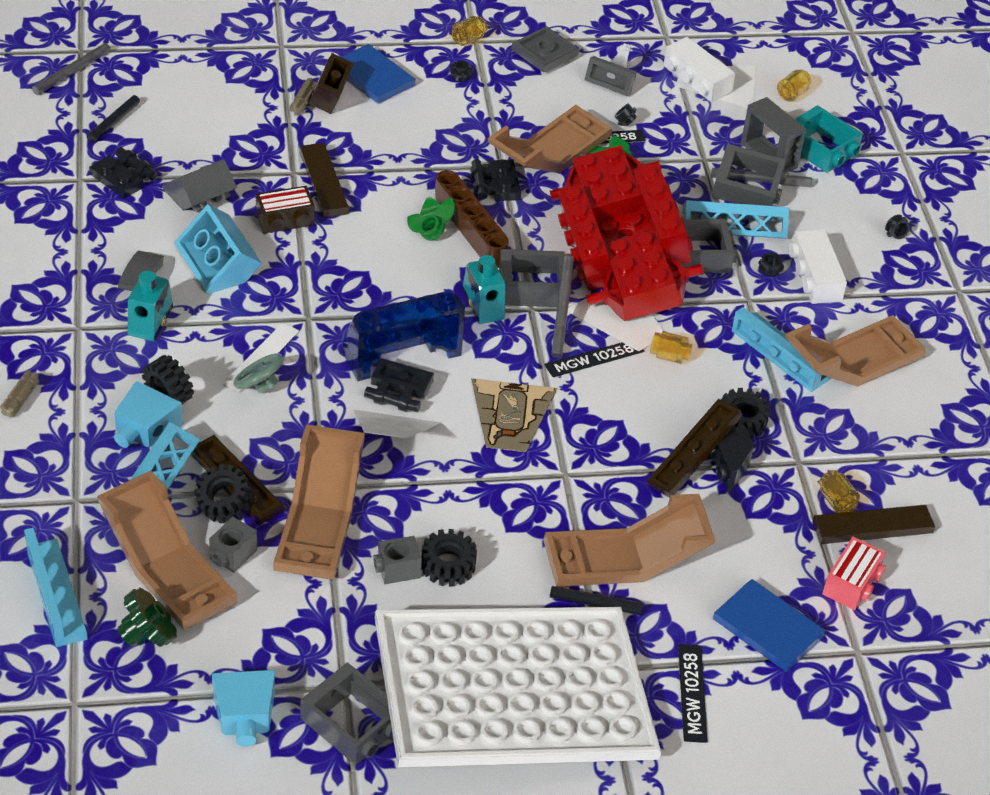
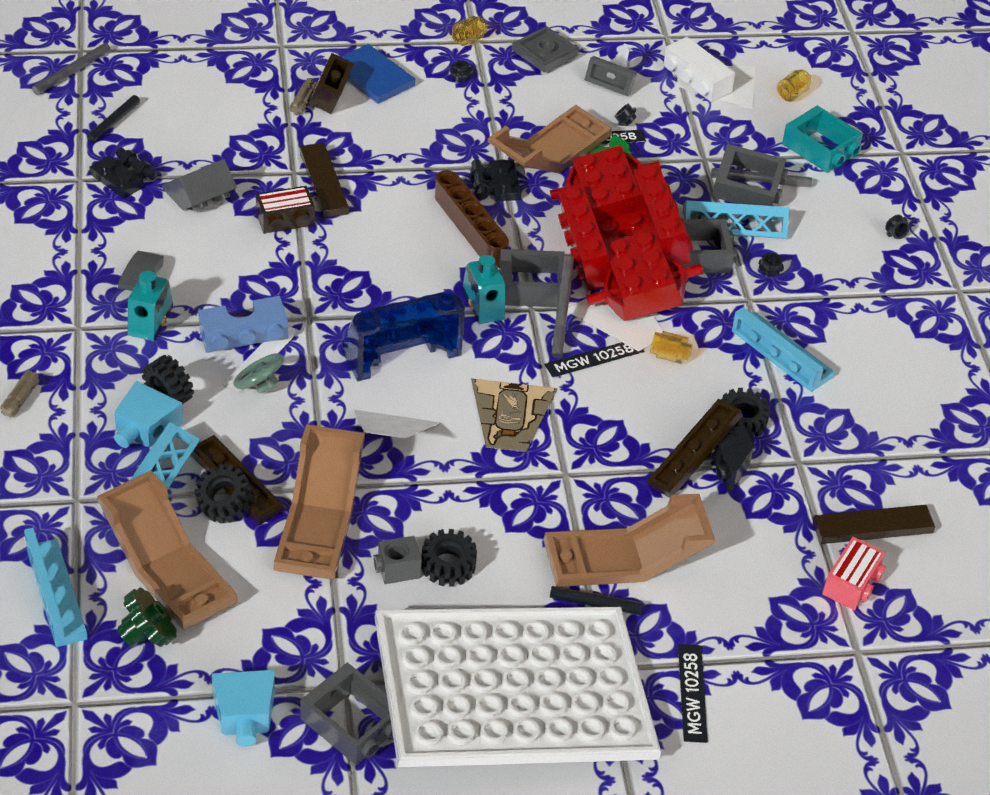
(217, 251): medium azure slope -> none
(224, 331): none -> medium blue arch
(233, 544): dark grey brick -> none
(402, 379): black plate -> none
(432, 218): green plate -> none
(769, 625): blue tile -> none
(789, 130): dark grey window -> none
(818, 266): white brick -> none
(839, 491): clear yellow brick -> none
(861, 354): medium nougat windscreen -> none

